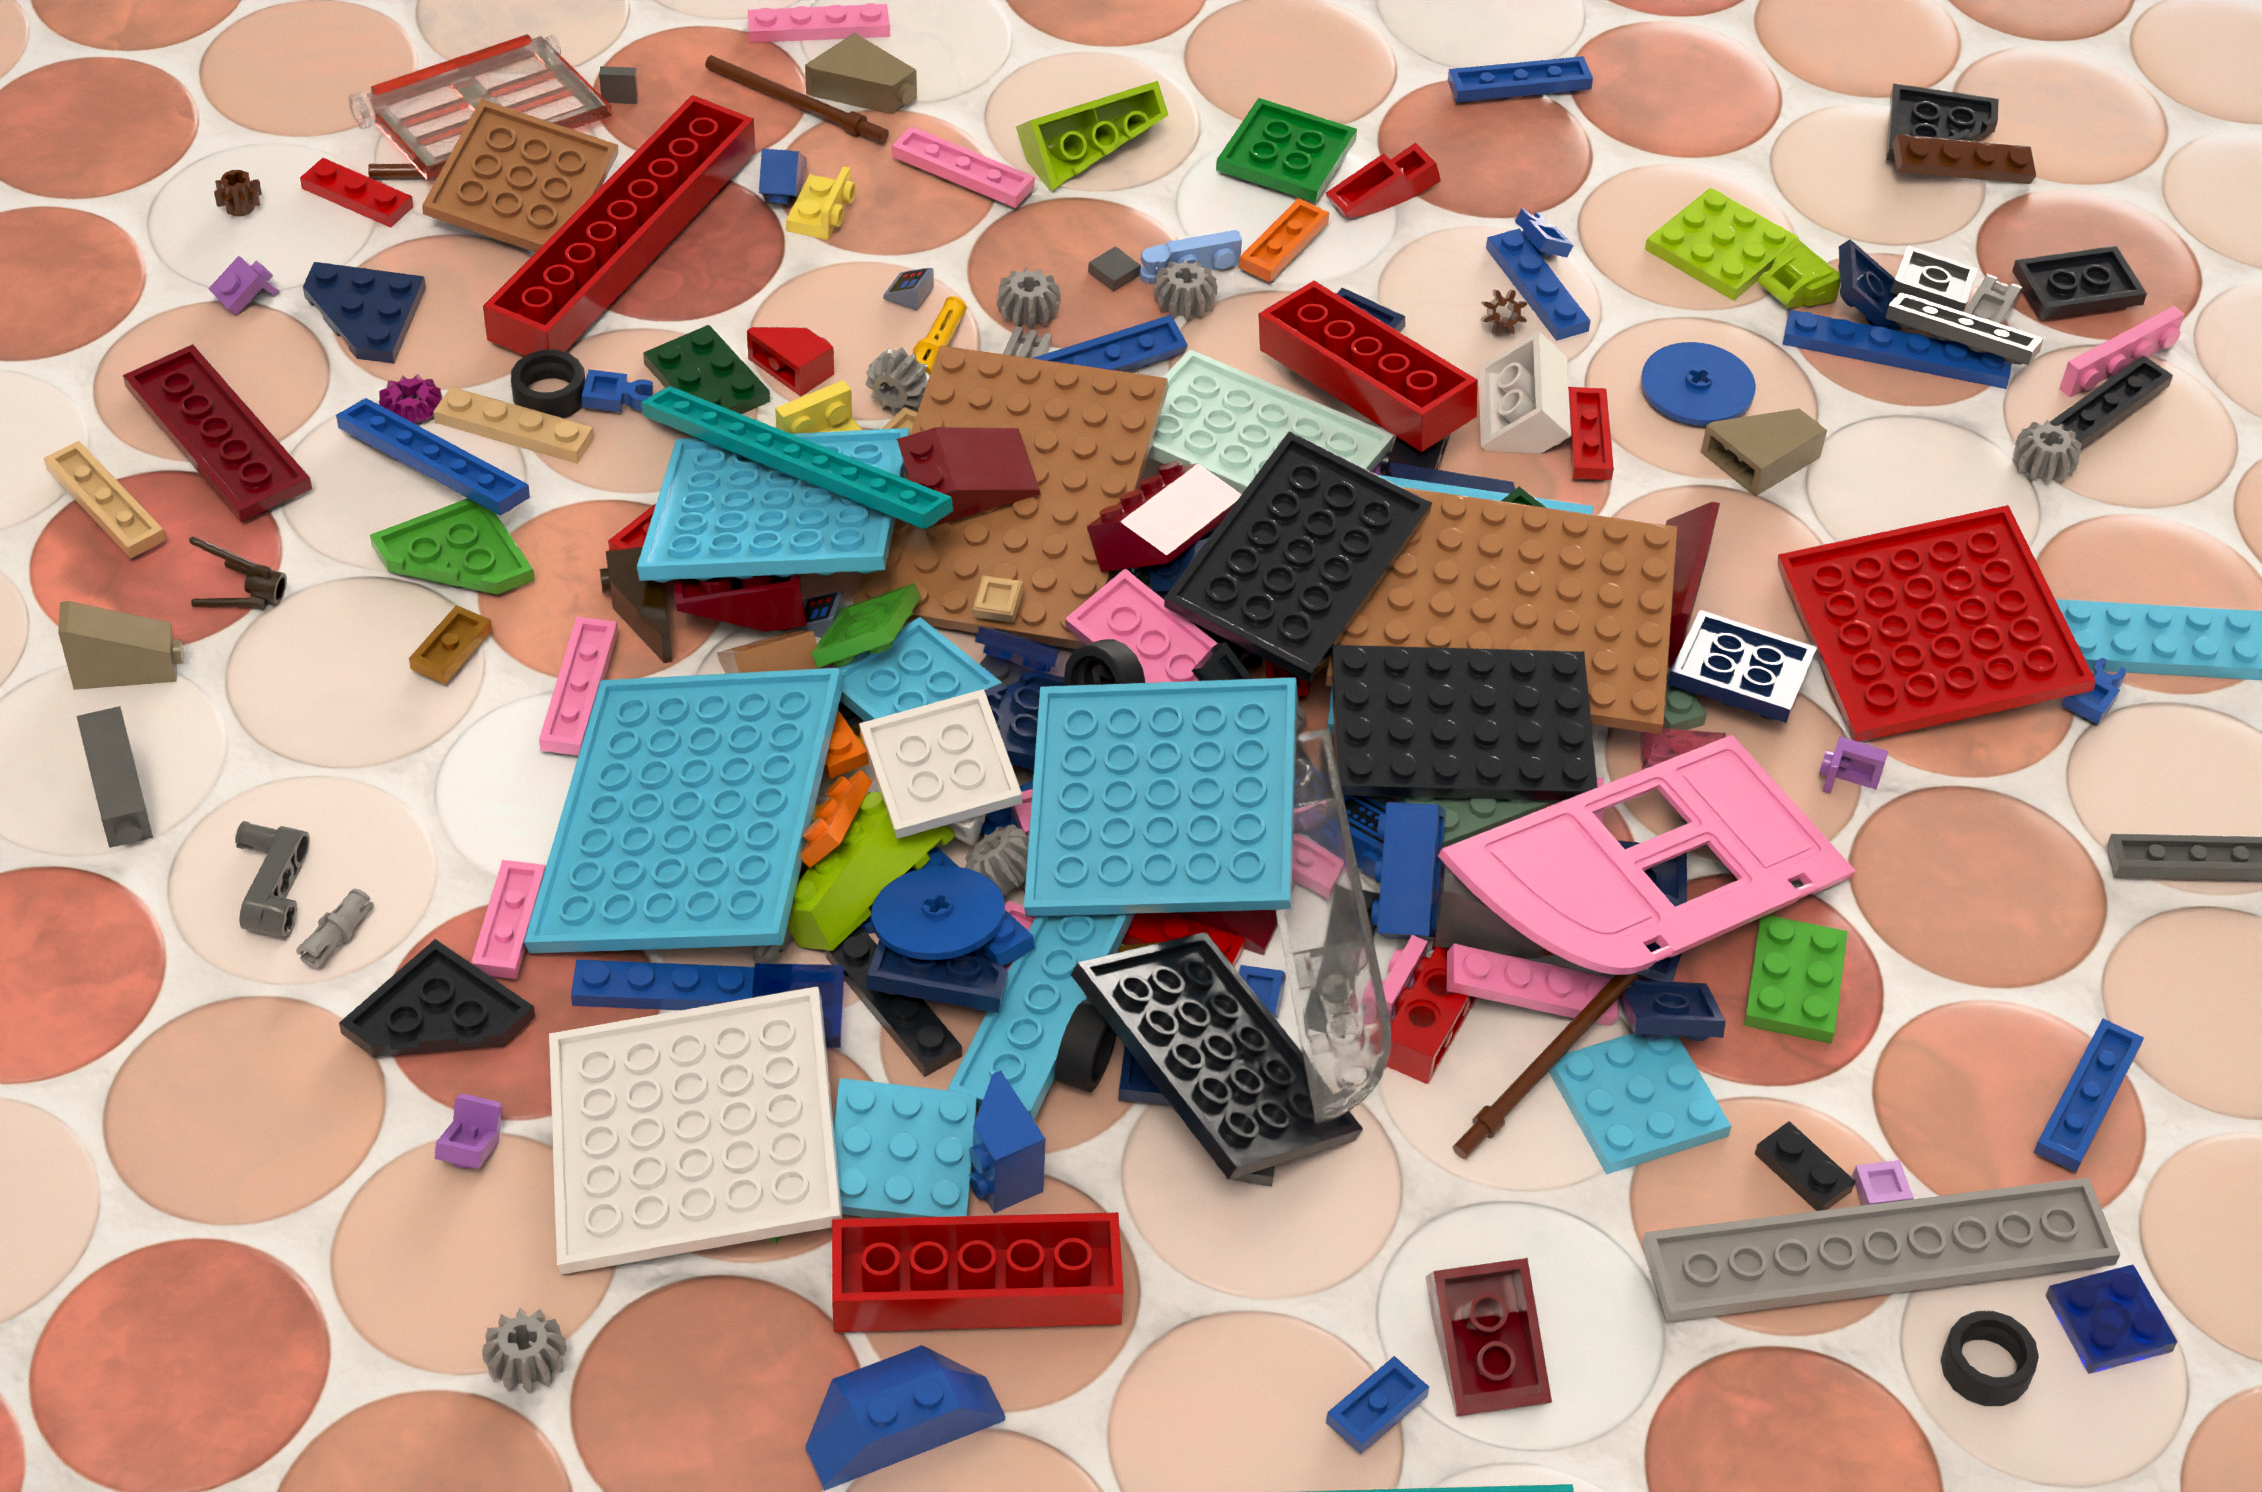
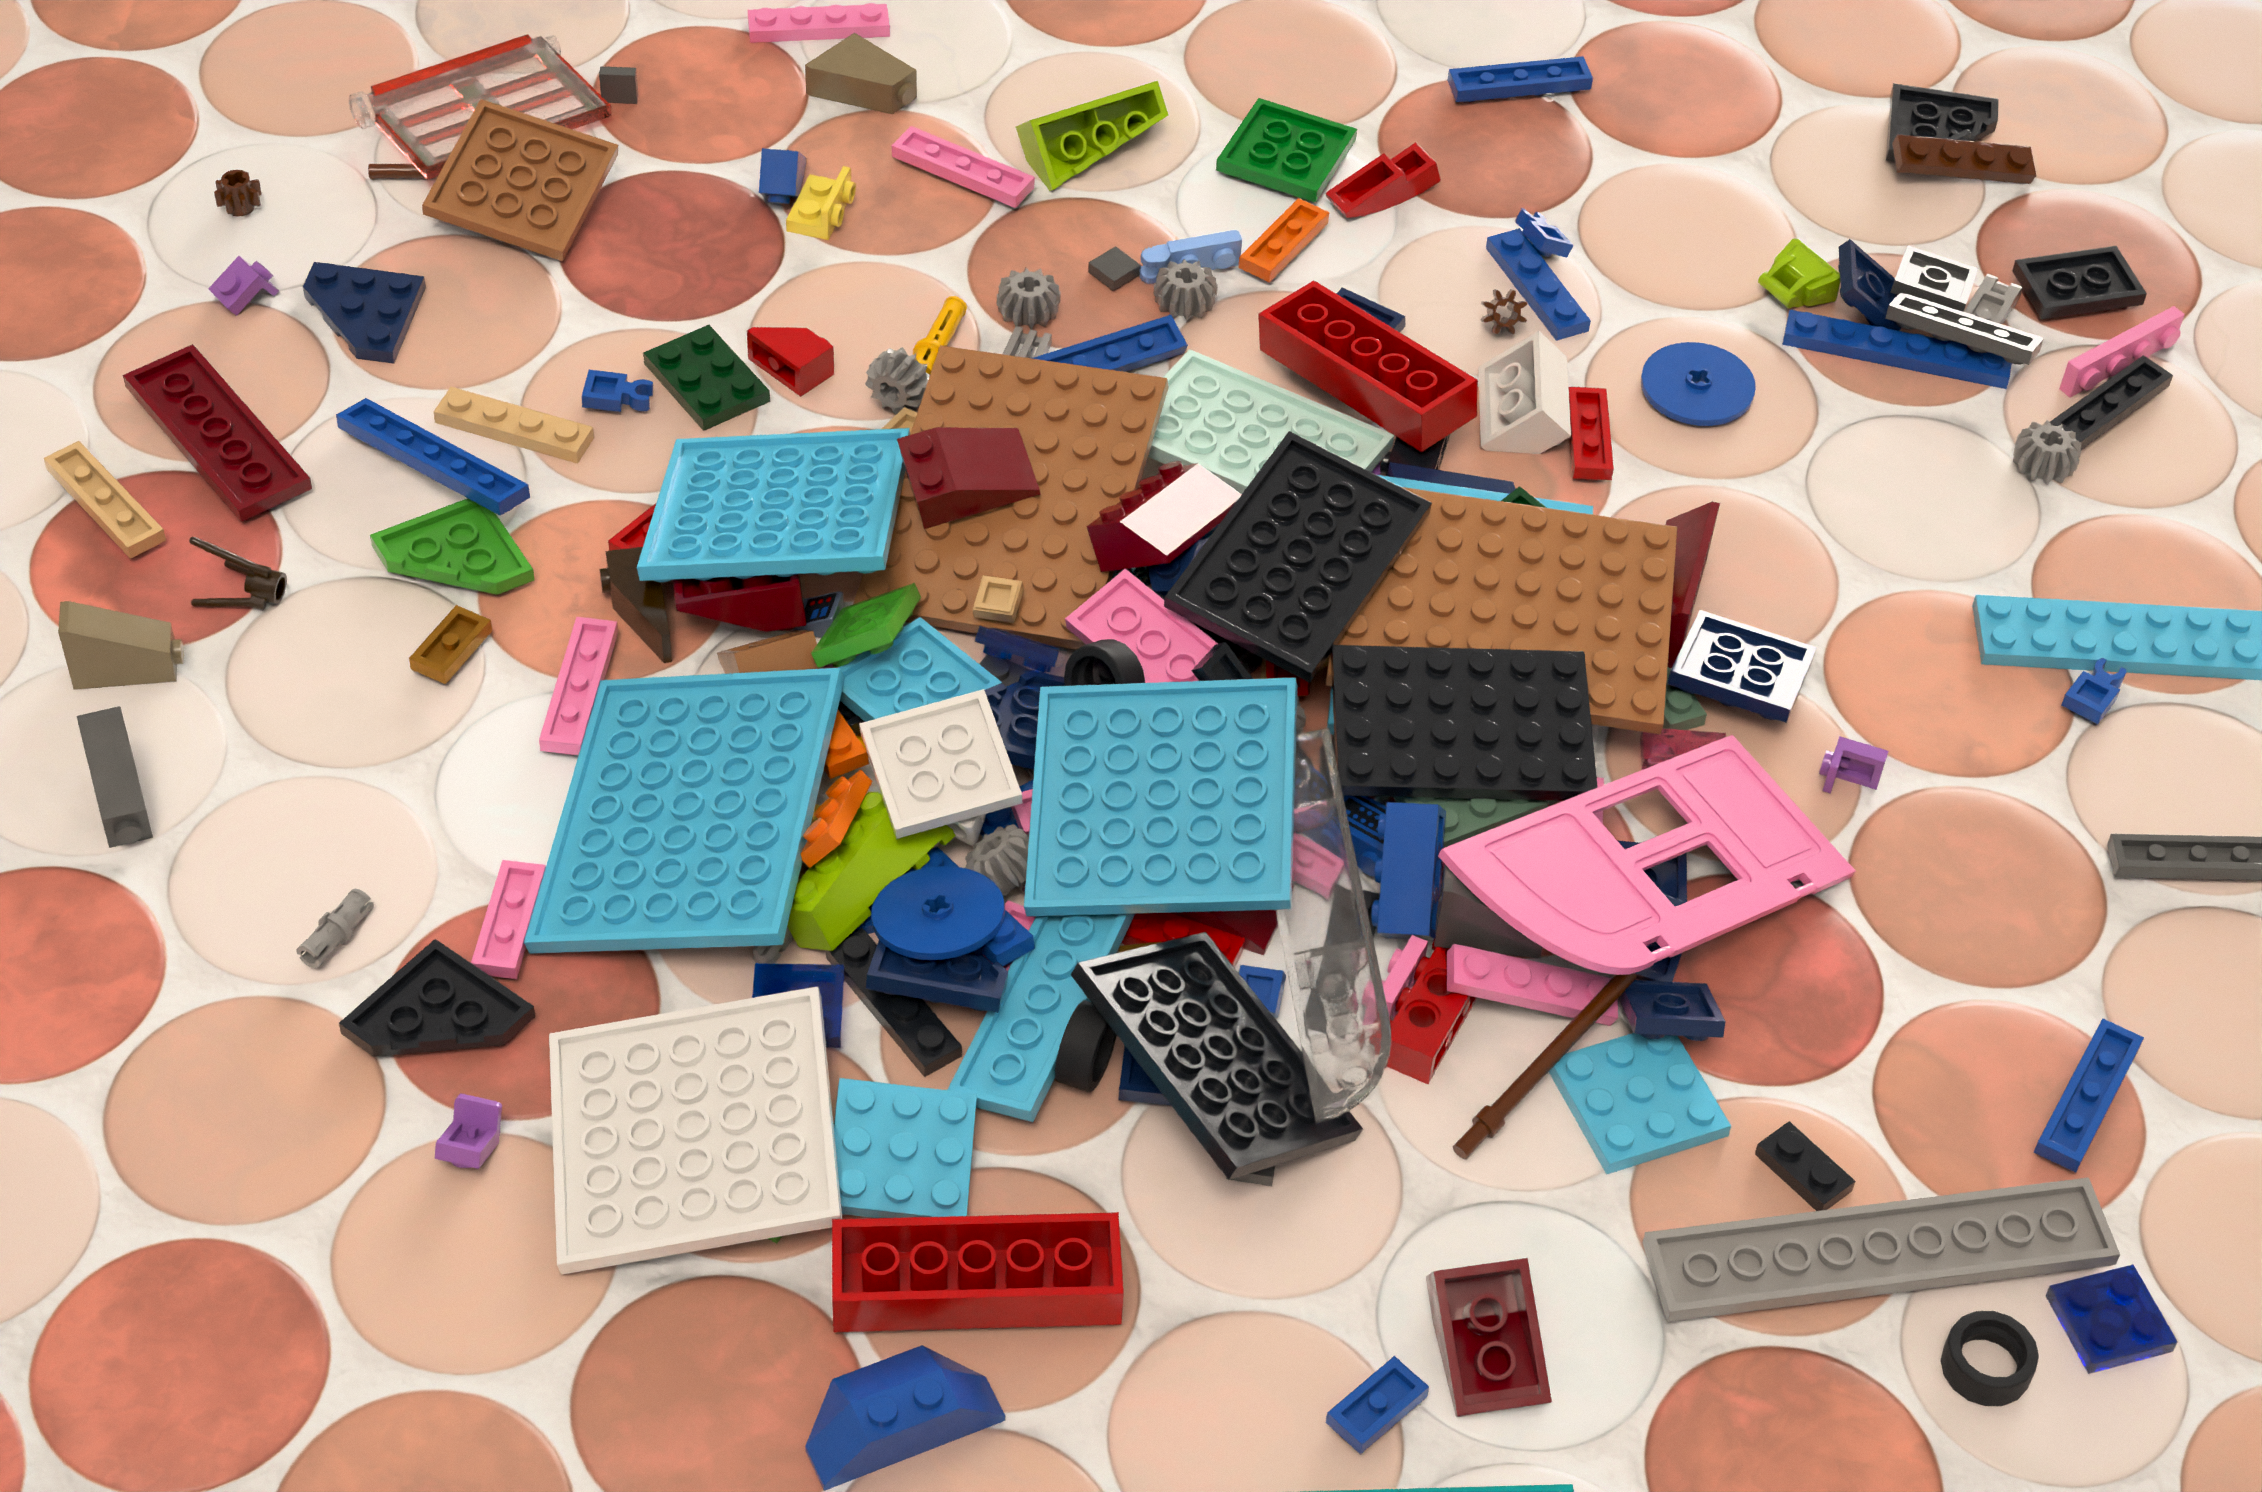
(265, 904): dark grey beam -> none
(356, 192): red plate -> none
(411, 409): magenta gear -> none
(524, 1350): light grey gear -> none
(544, 365): black tyre -> none
(620, 229): red brick -> none
(658, 984): blue plate -> none
(798, 457): teal plate -> none
(819, 411): light yellow bracket -> none
(852, 122): reddish brown bar -> none
(911, 287): sand blue slope -> none
(1005, 1149): blue slope -> none
(1720, 243): lime plate -> none
(1763, 447): dark tan slope -> none
(1795, 978): bright green plate -> none
(1881, 1182): lavender plate -> none
(1934, 623): red plate -> none

